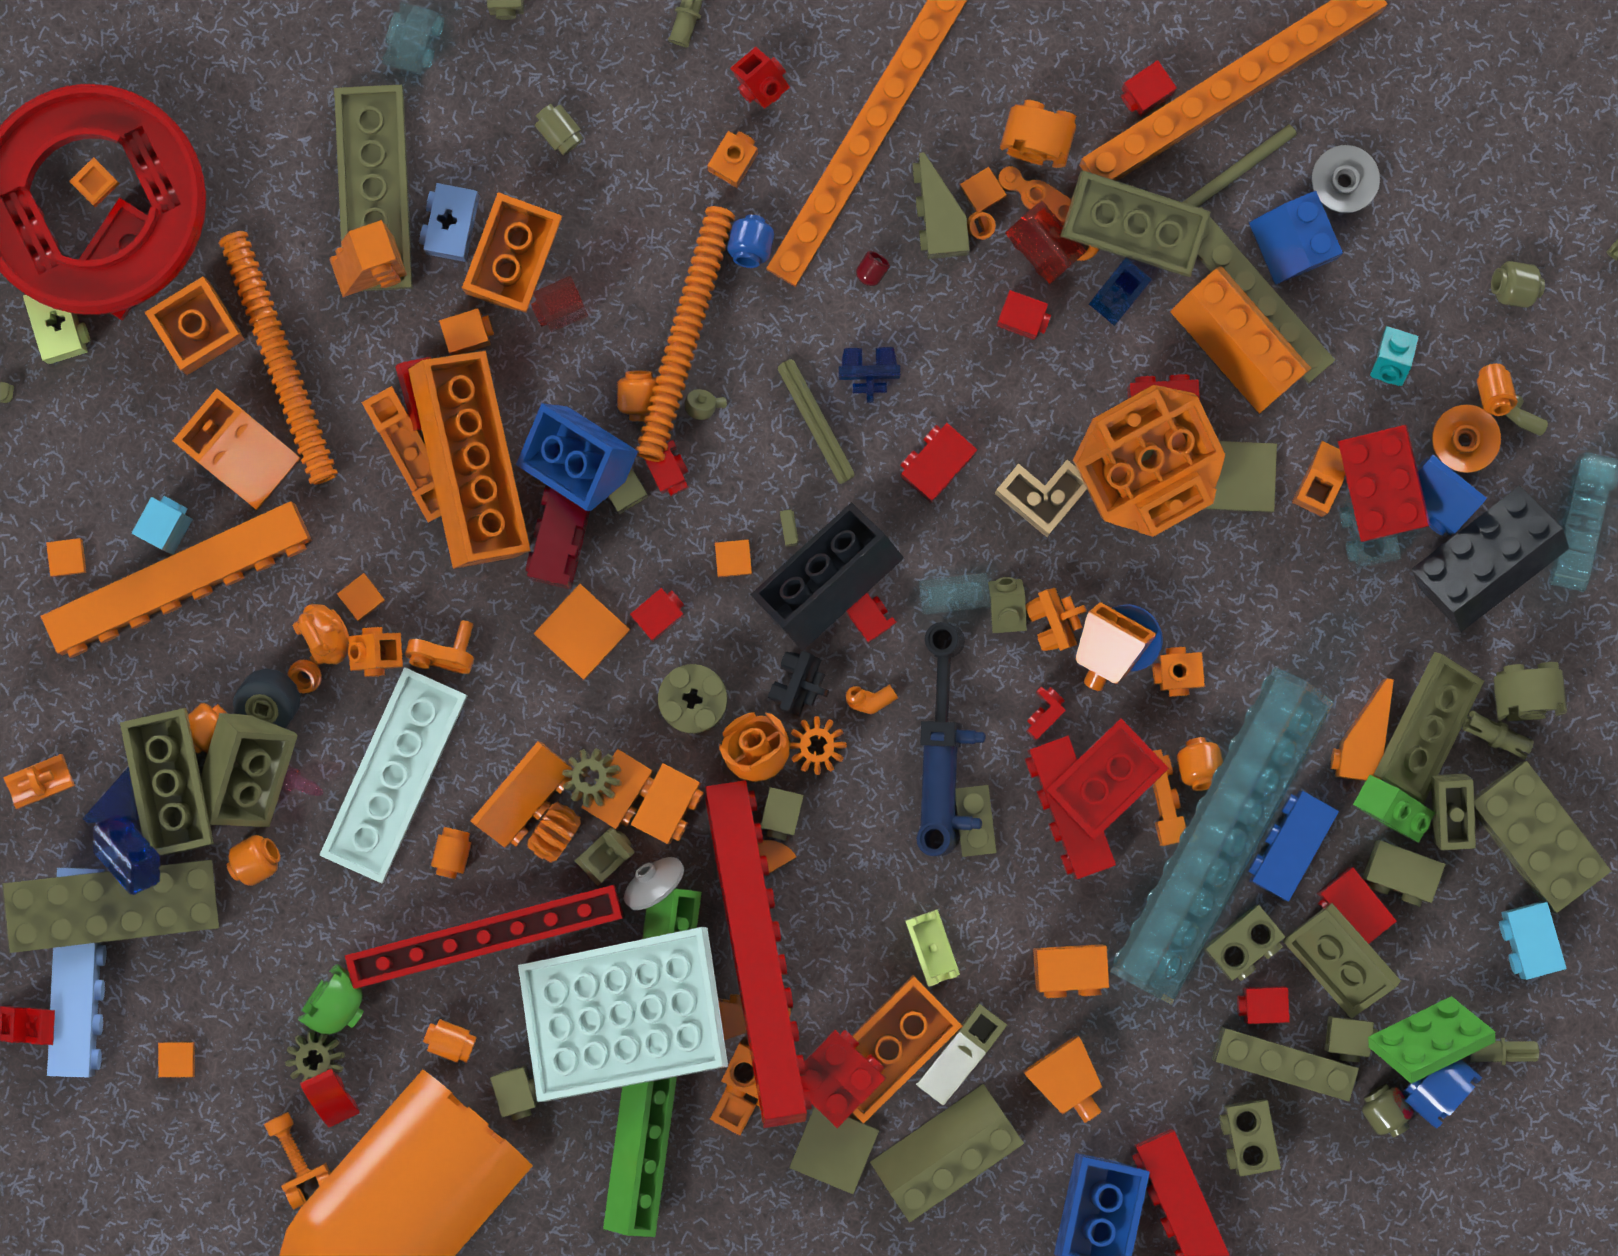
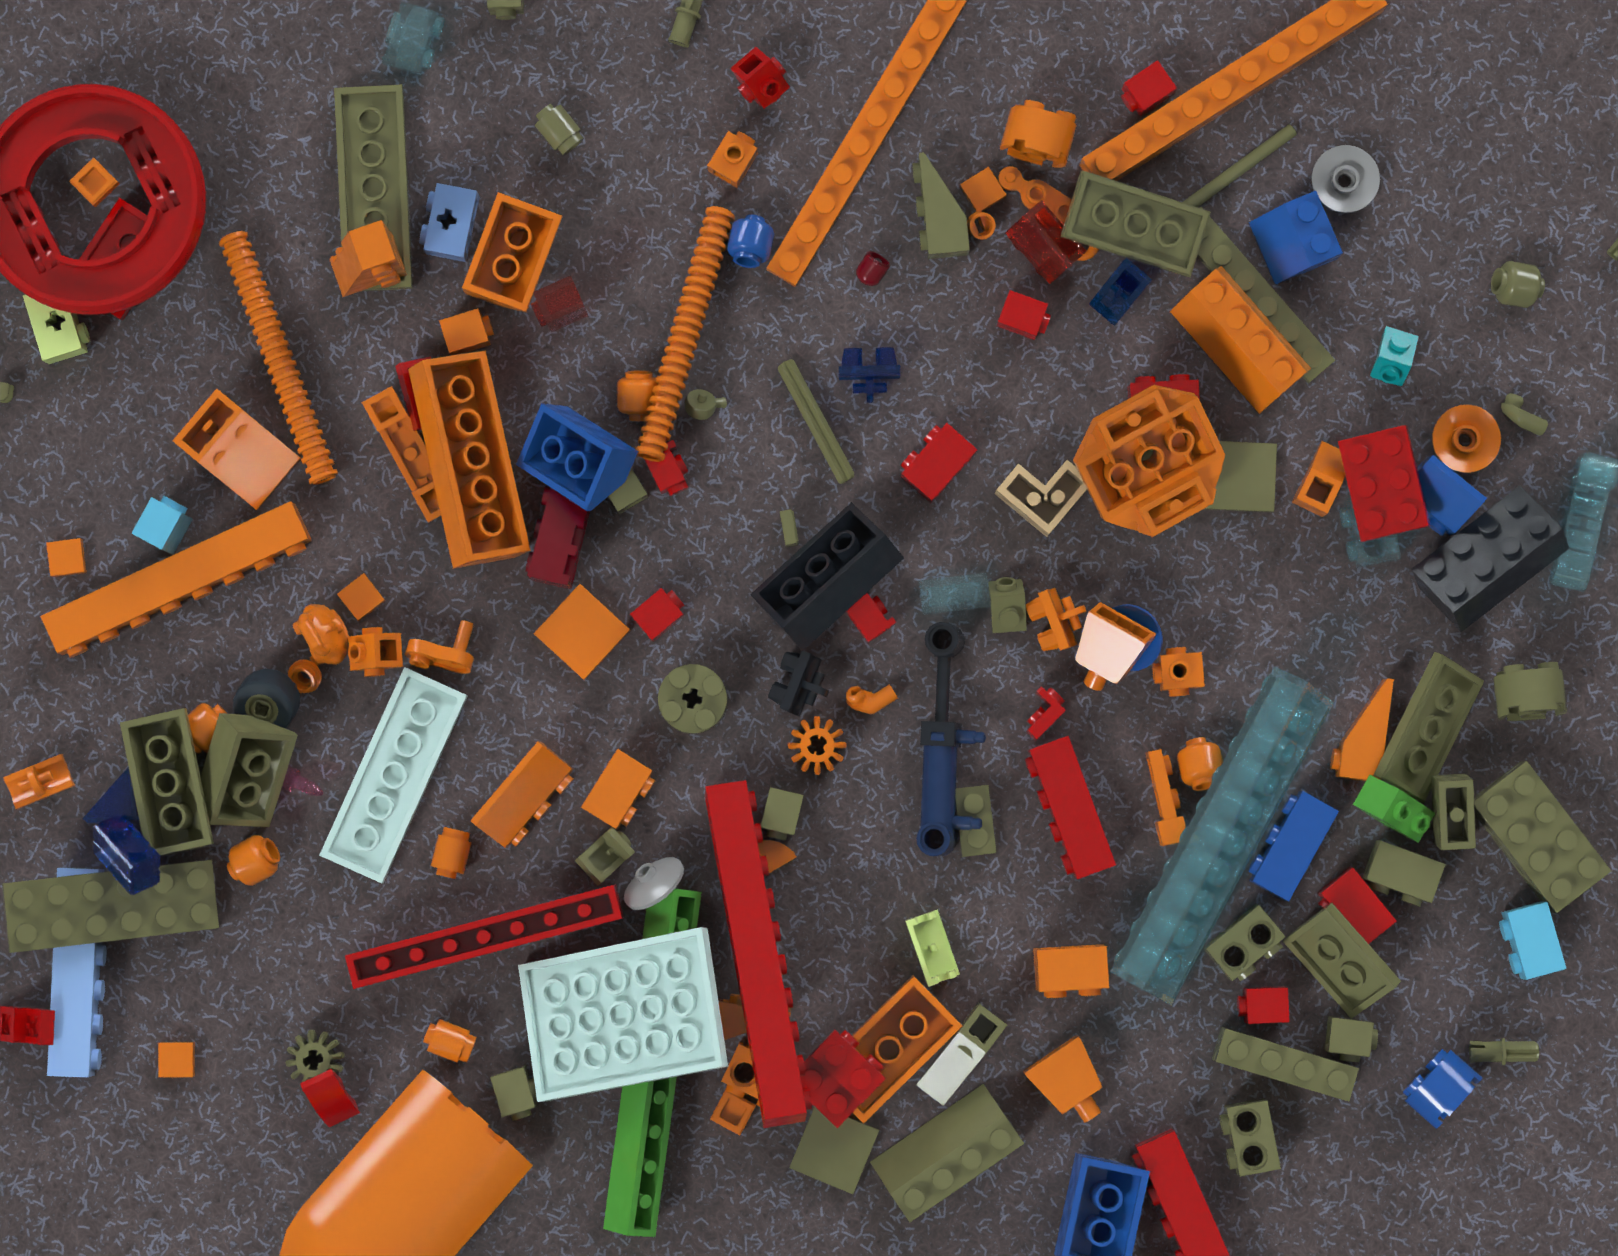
(194, 325): orange brick -> none
(281, 1128): orange bar -> none
(333, 1004): bright green cylinder -> none
(554, 832): orange gear -> none
(603, 784): olive gear -> none
(667, 805): orange brick -> none
(733, 558): orange tile -> none
(755, 746): orange cylinder -> none
(1107, 779): red plate -> none
(1387, 1110): olive head -> none
(1431, 1039): bright green plate -> none
(1496, 389): orange brick -> none
(1498, 734): olive pin -> none

